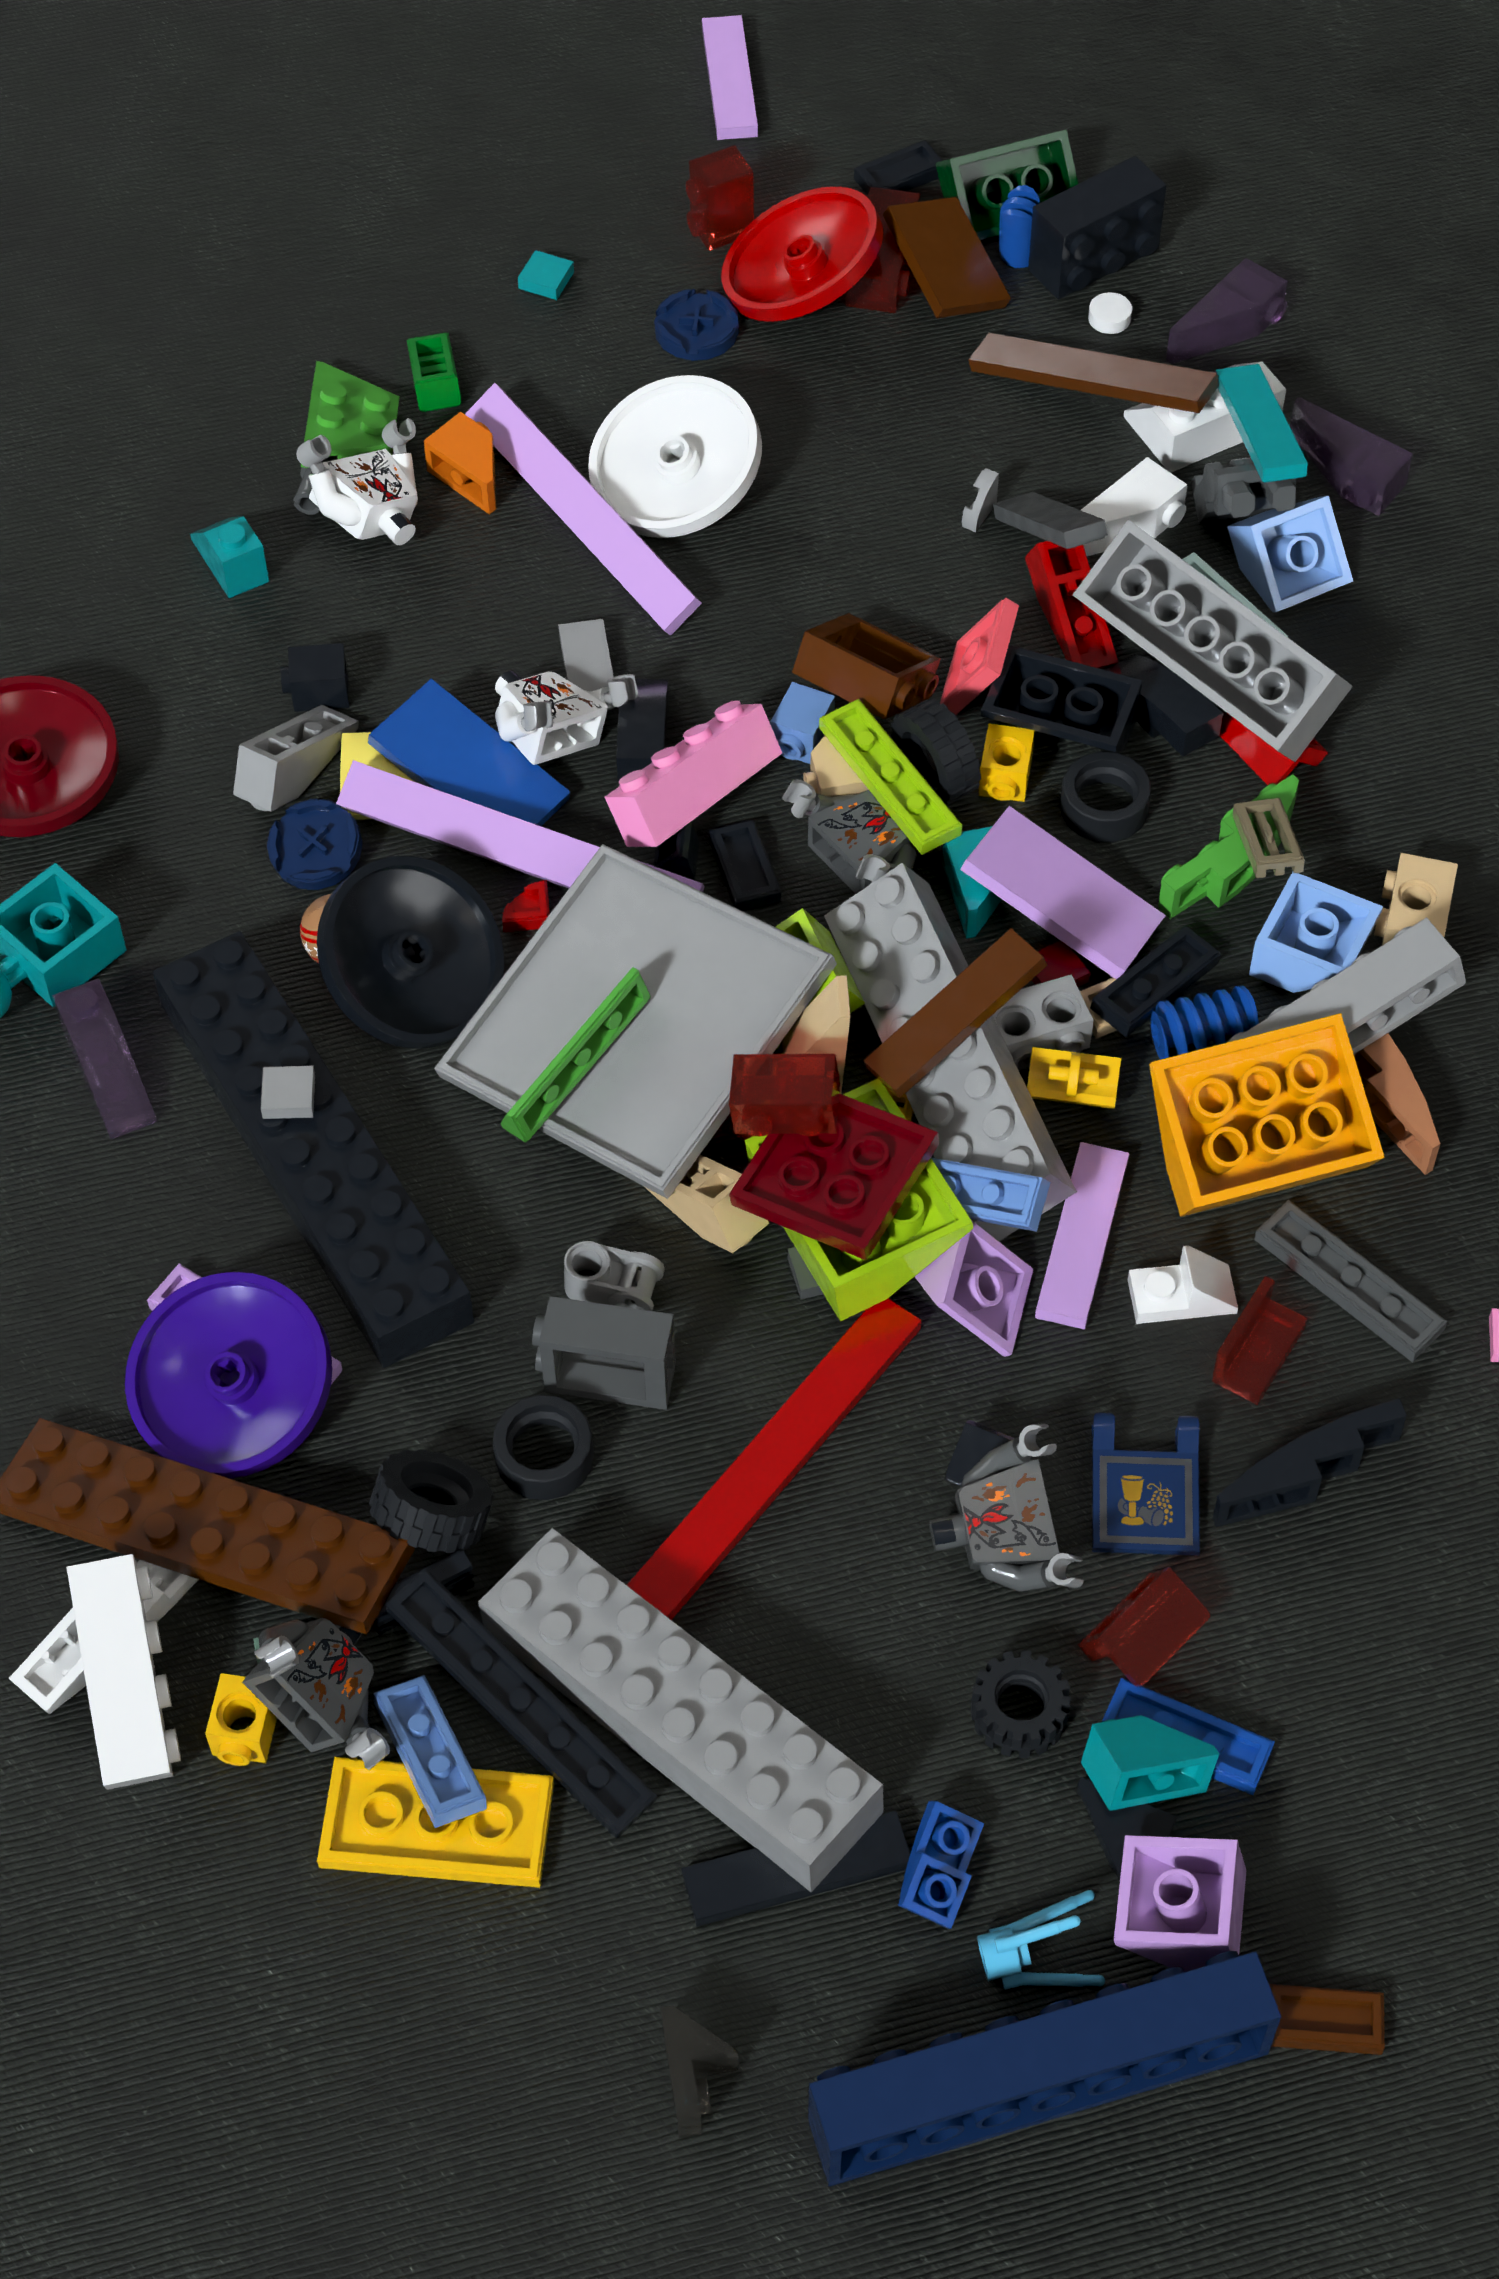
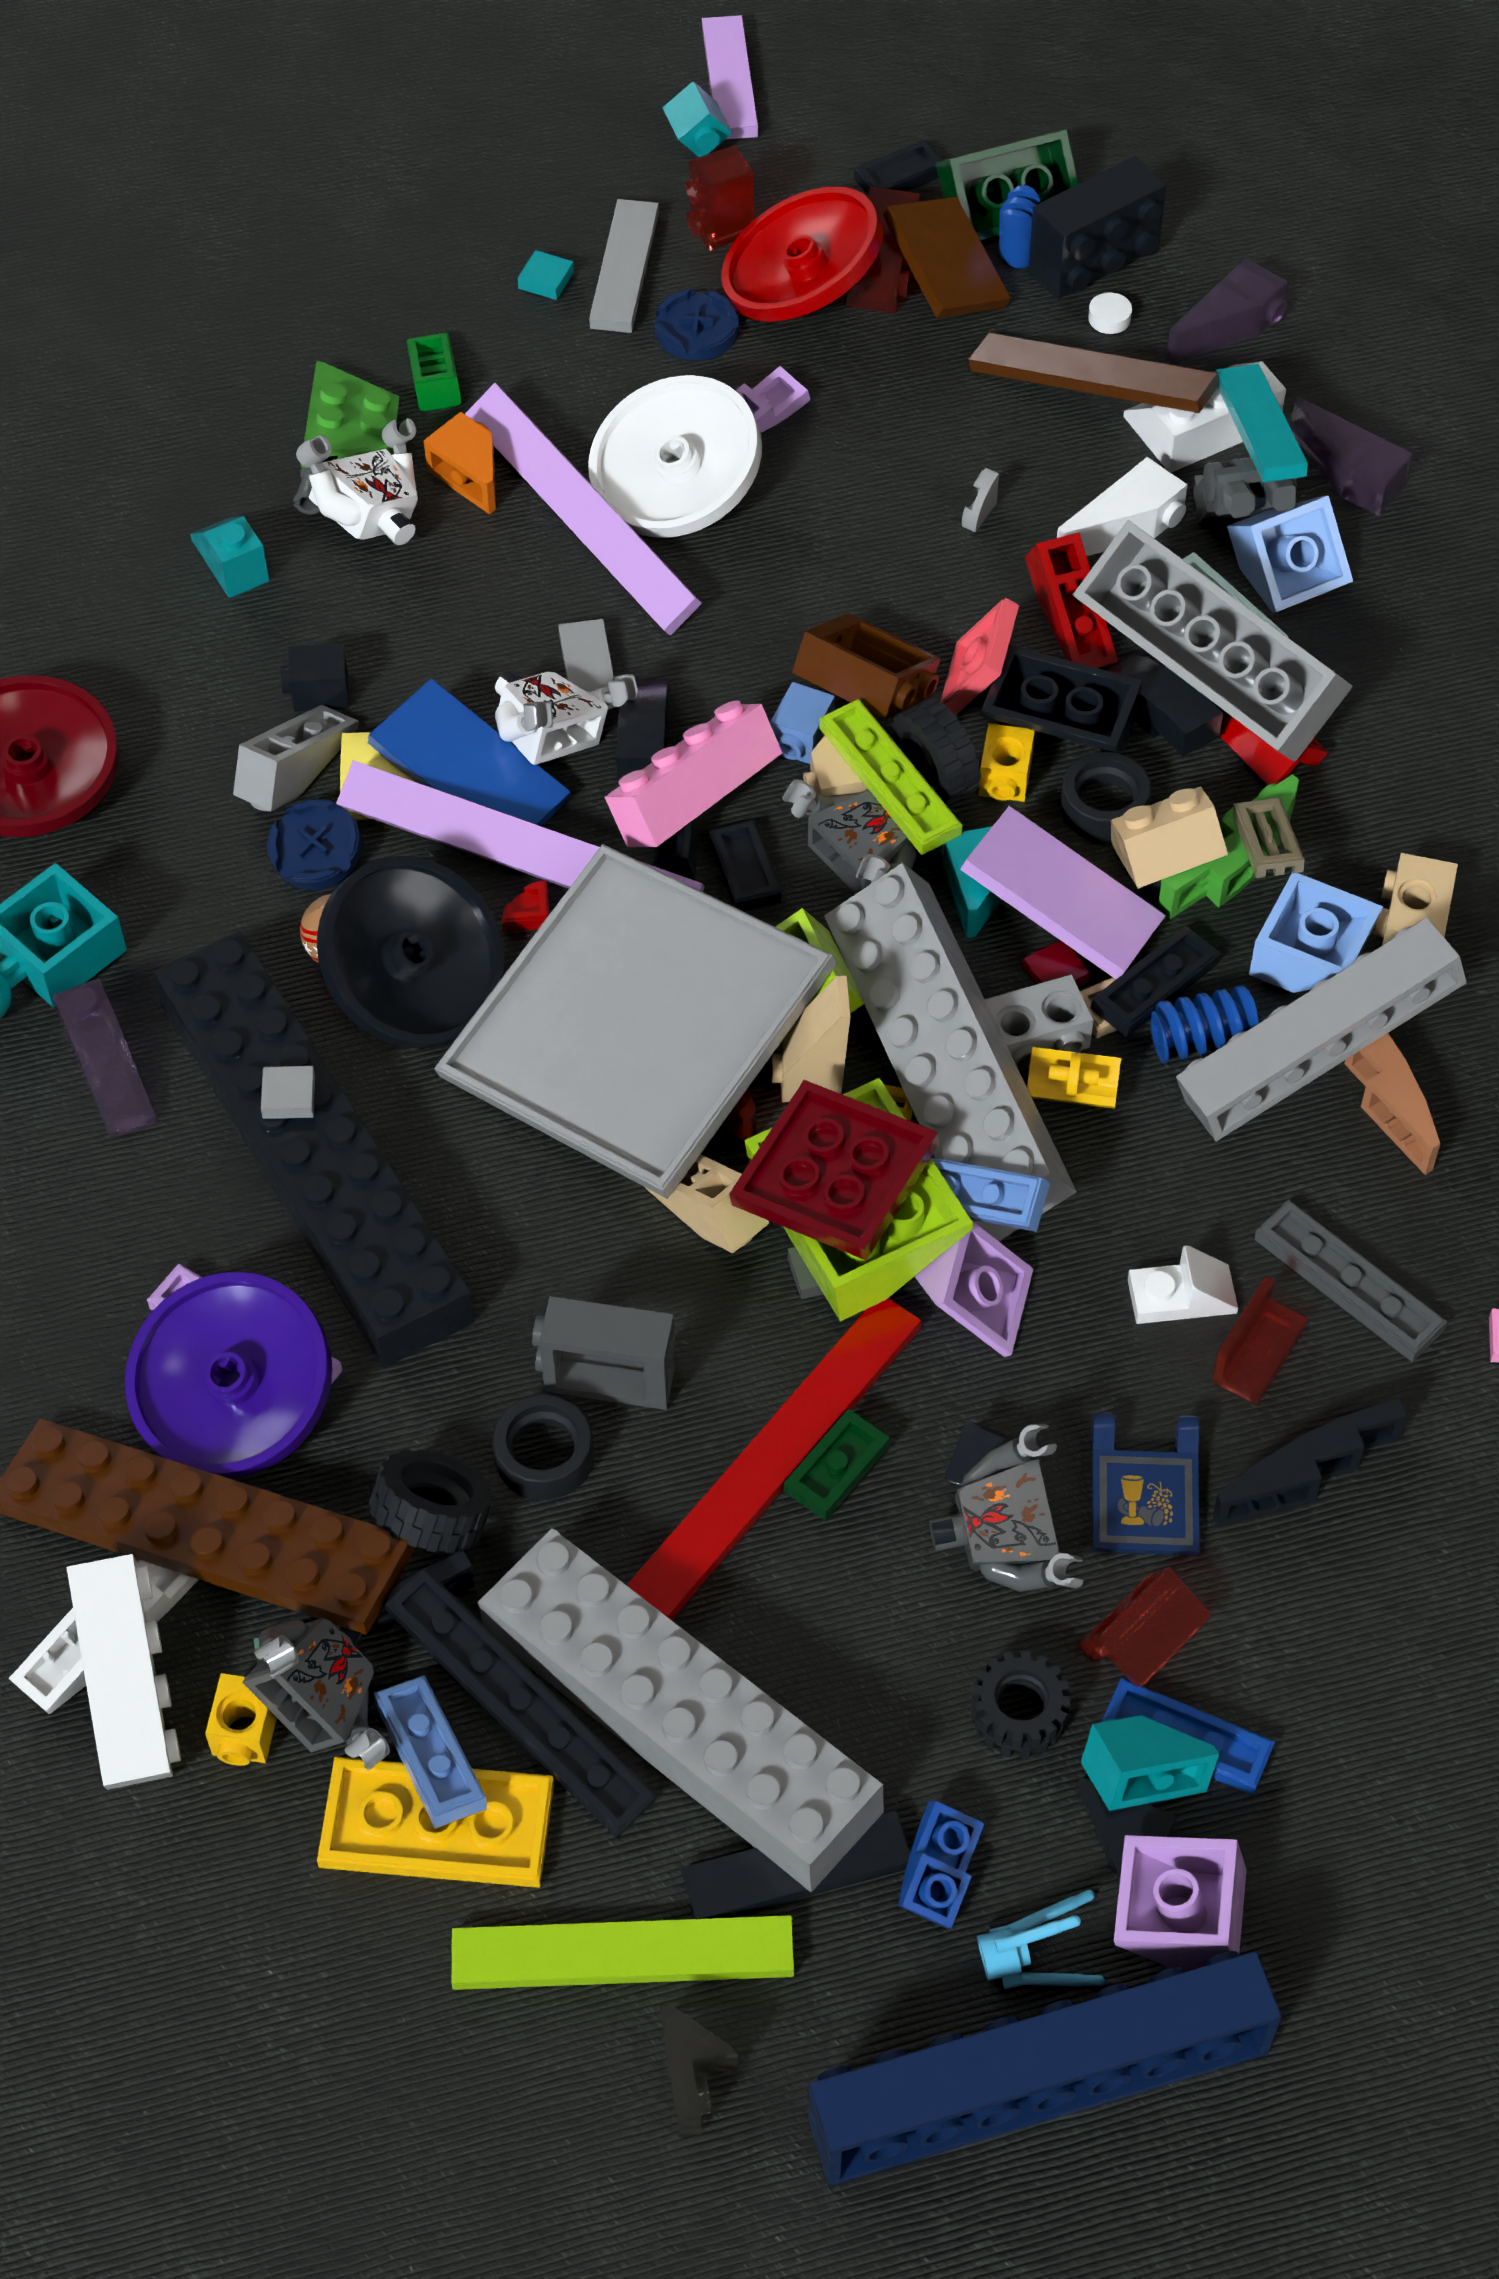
(577, 1057): bright green slope -> none
(615, 1275): light grey piece -> none
(622, 1952): none -> lime tile
(624, 266): none -> light grey tile
(697, 120): none -> teal brick
(774, 398): none -> lavender slope
(784, 1094): clear red brick -> none
(837, 1464): none -> dark green plate
(955, 1013): reddish brown tile -> none
(1050, 520): dark grey tile -> none
(1082, 1236): lavender tile -> none
(1168, 836): none -> tan slope
(1263, 1115): light orange slope -> none
(1329, 2019): reddish brown tile -> none

